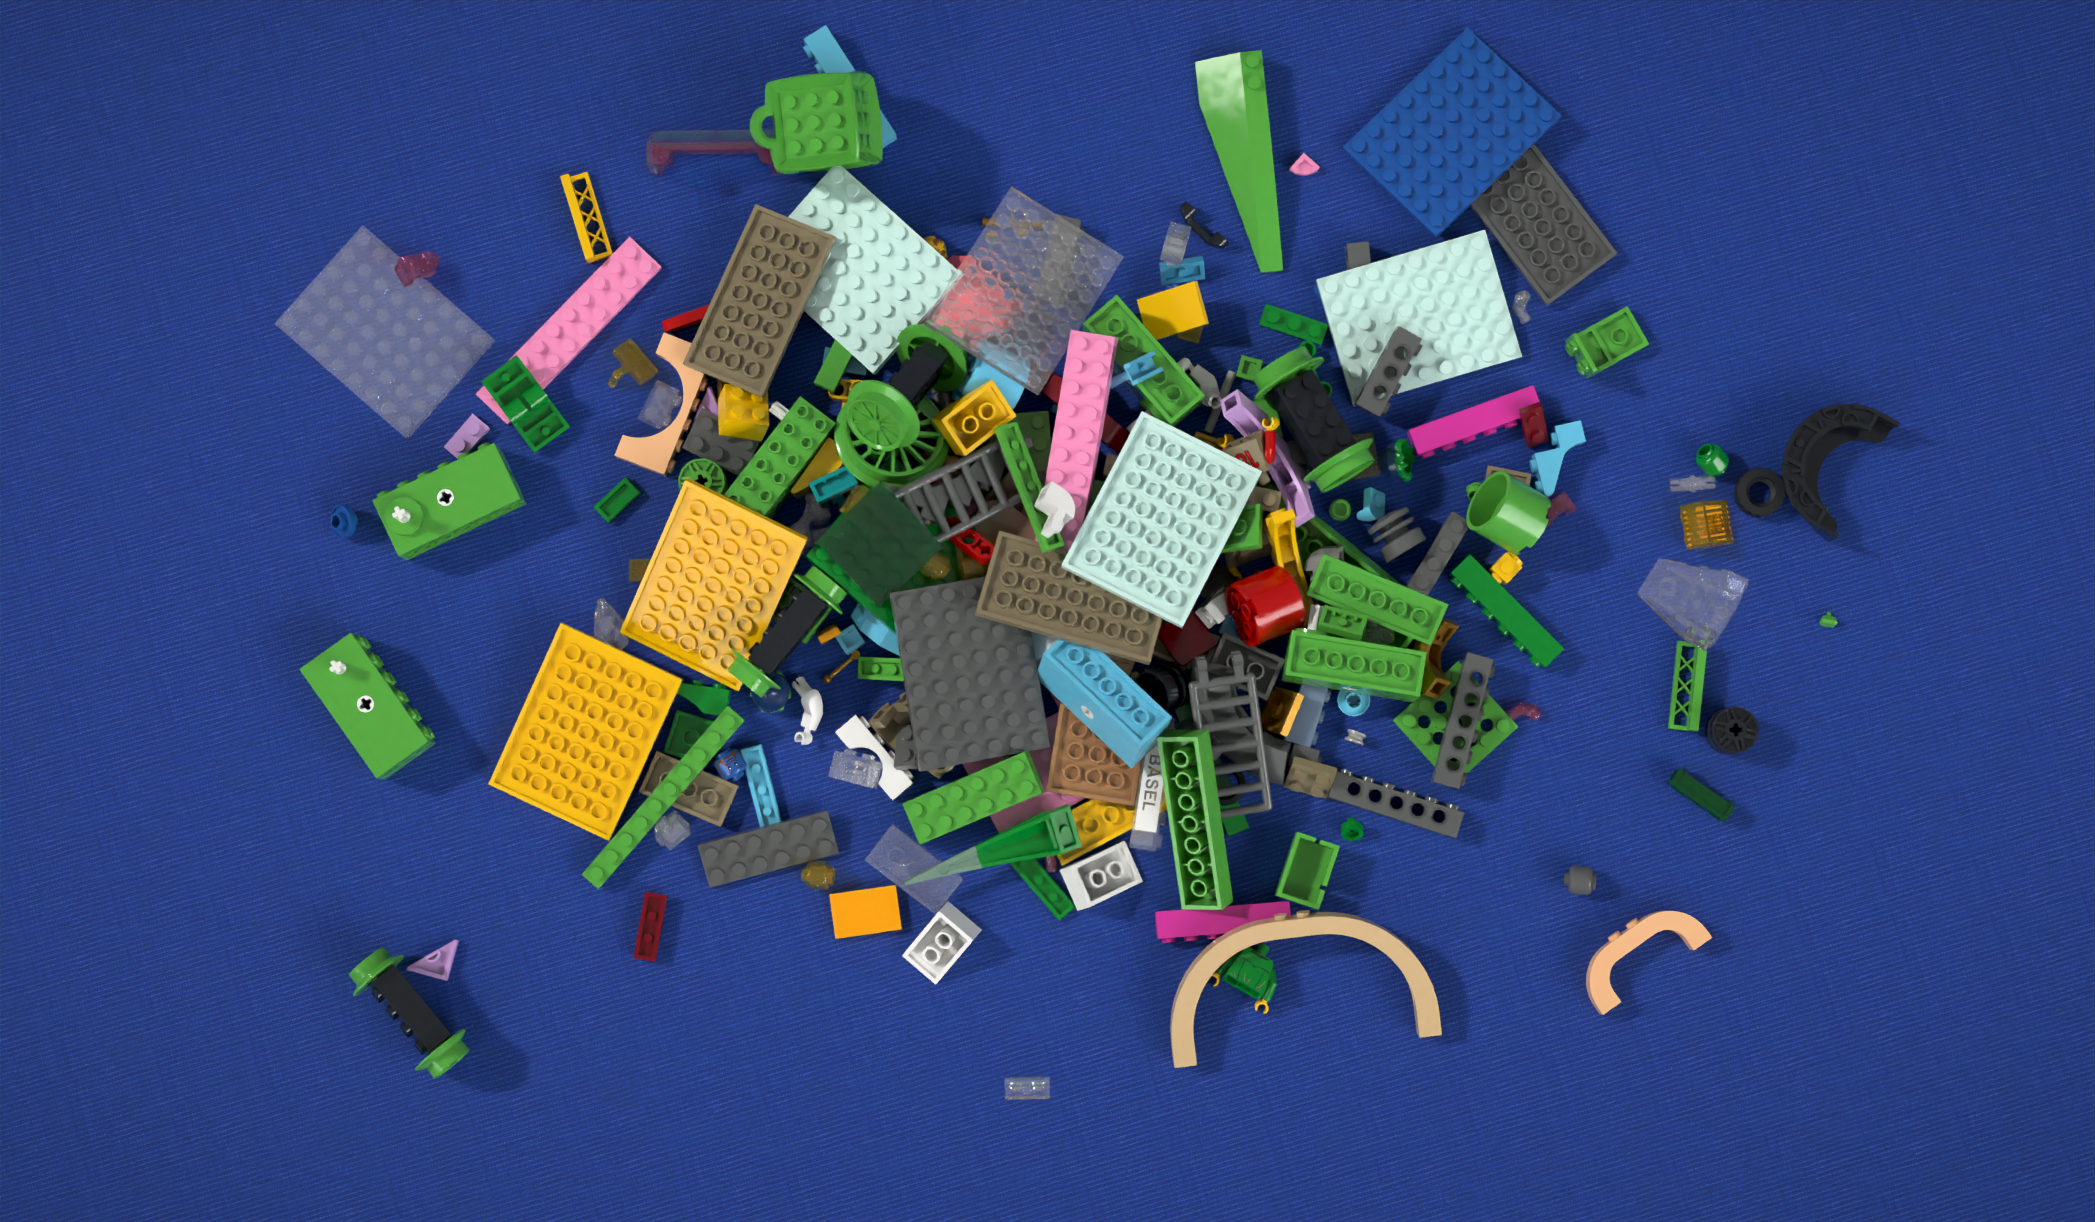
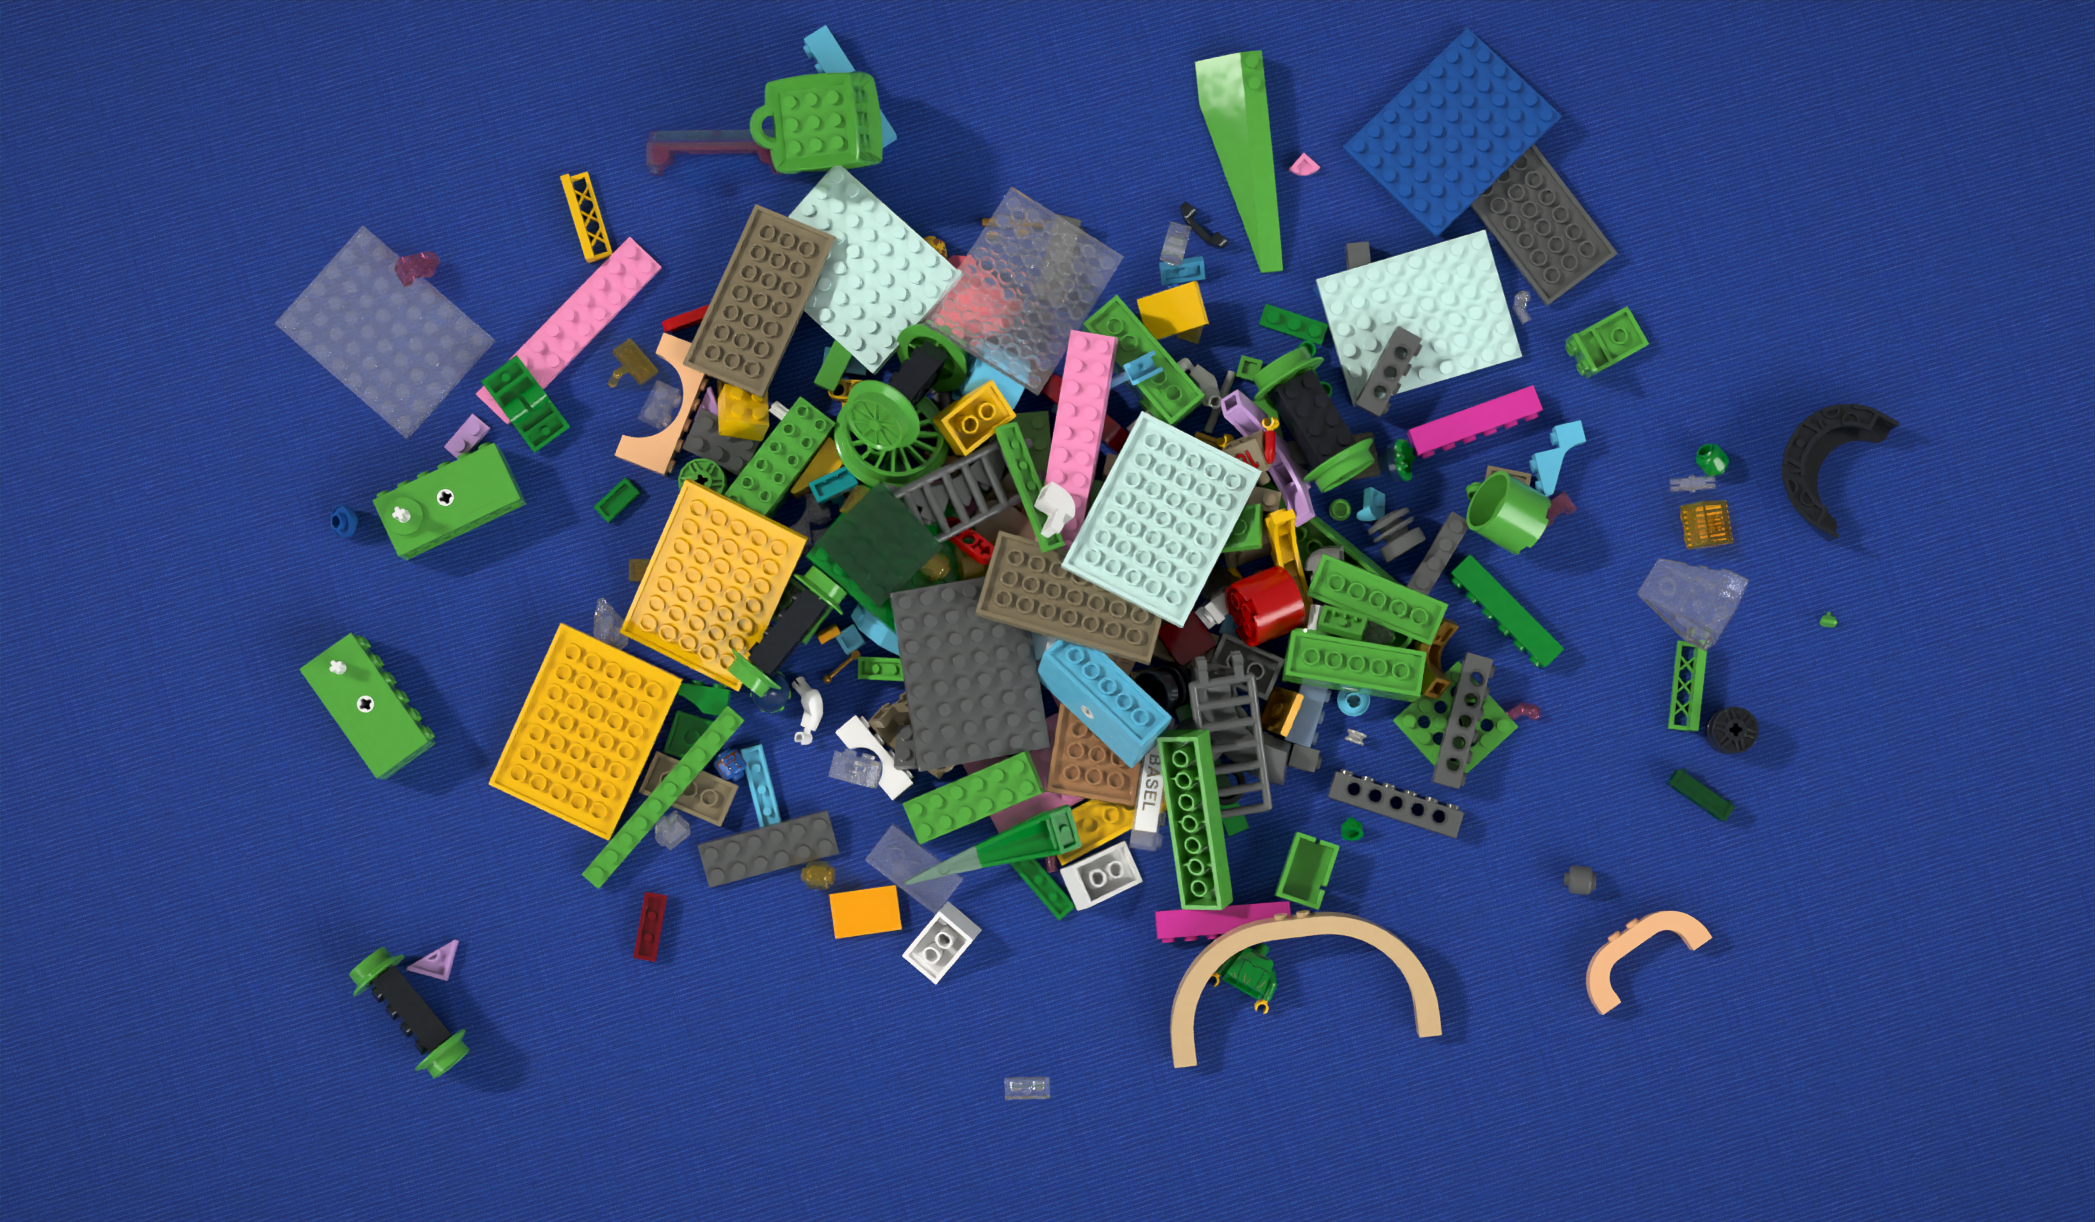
(1310, 777): dark tan plate -> none
(1505, 568): yellow brick -> none
(1533, 425): dark red plate -> none
(1776, 487): black tyre -> none

